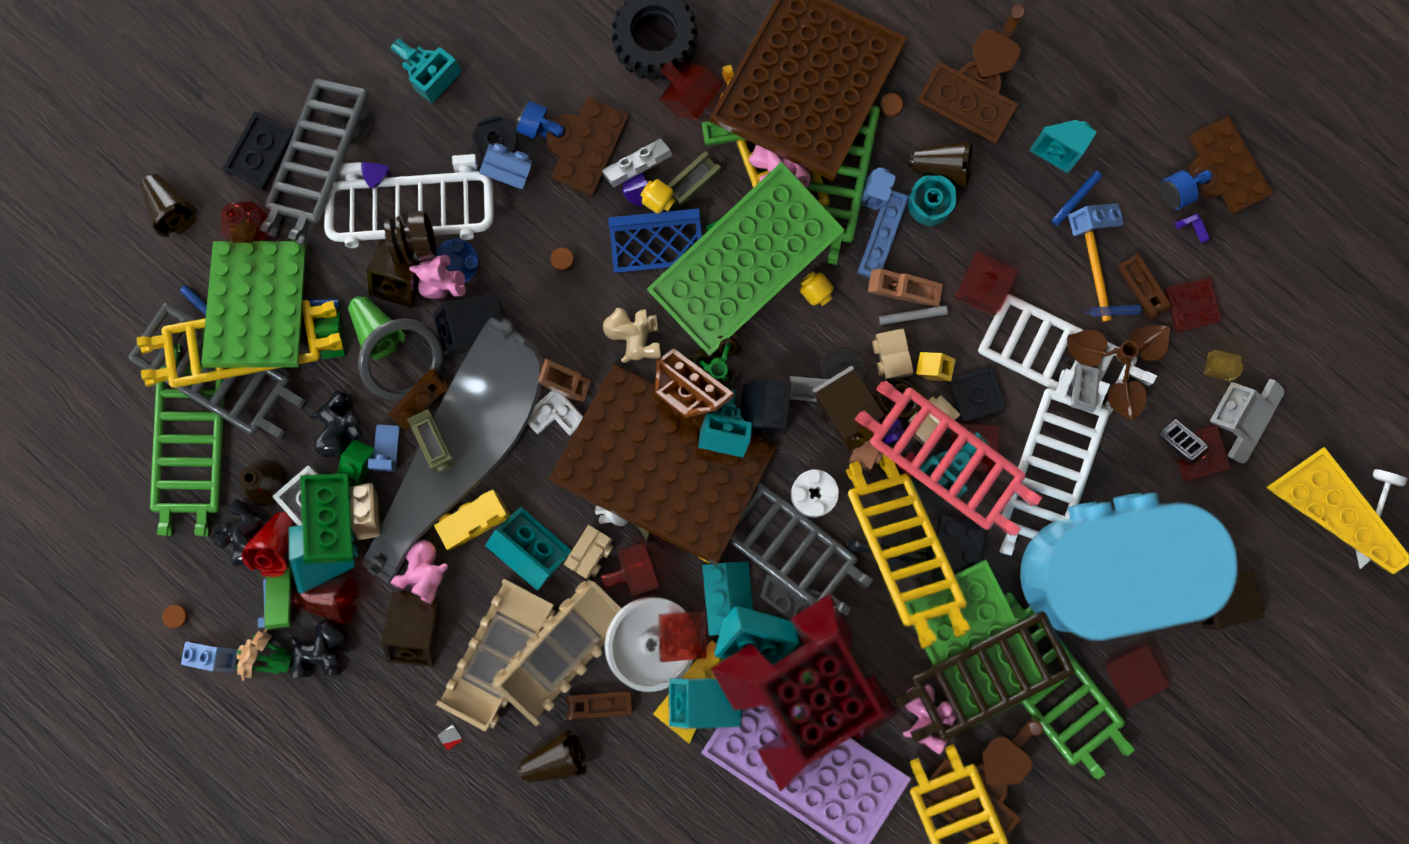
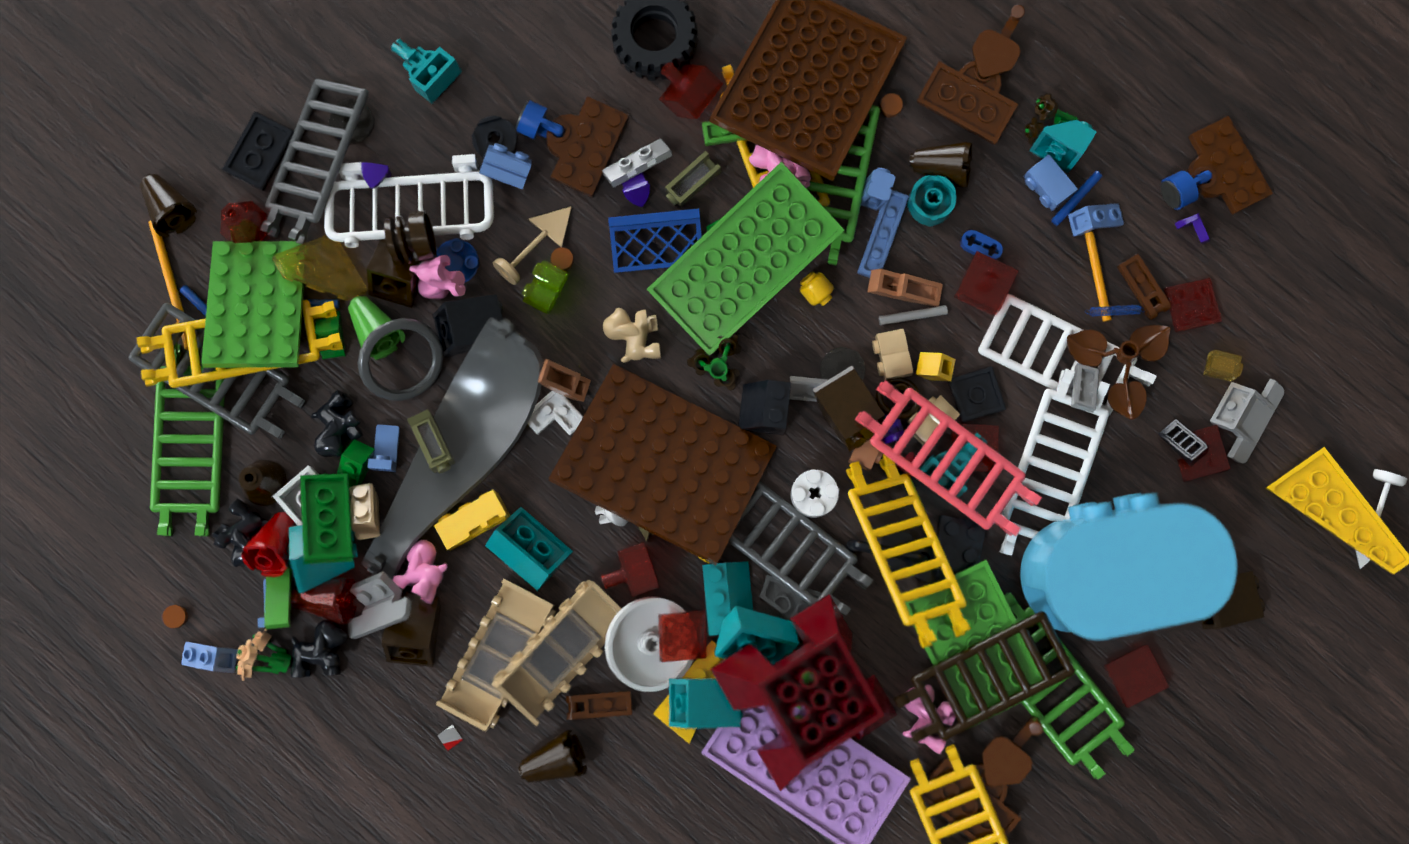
(168, 276): none -> light orange bar
(322, 267): none -> clear yellow plate
(381, 604): none -> light grey plate
(419, 398): reddish brown plate -> none
(545, 287): none -> clear neon green brick
(552, 225): none -> tan piece
(589, 552): tan brick -> none
(657, 196): yellow head -> none
(688, 386): dark orange wedge -> none
(725, 430): teal brick -> none
(984, 241): none -> blue beam
(1047, 109): none -> dark brown plant
(1050, 183): none -> medium blue brick

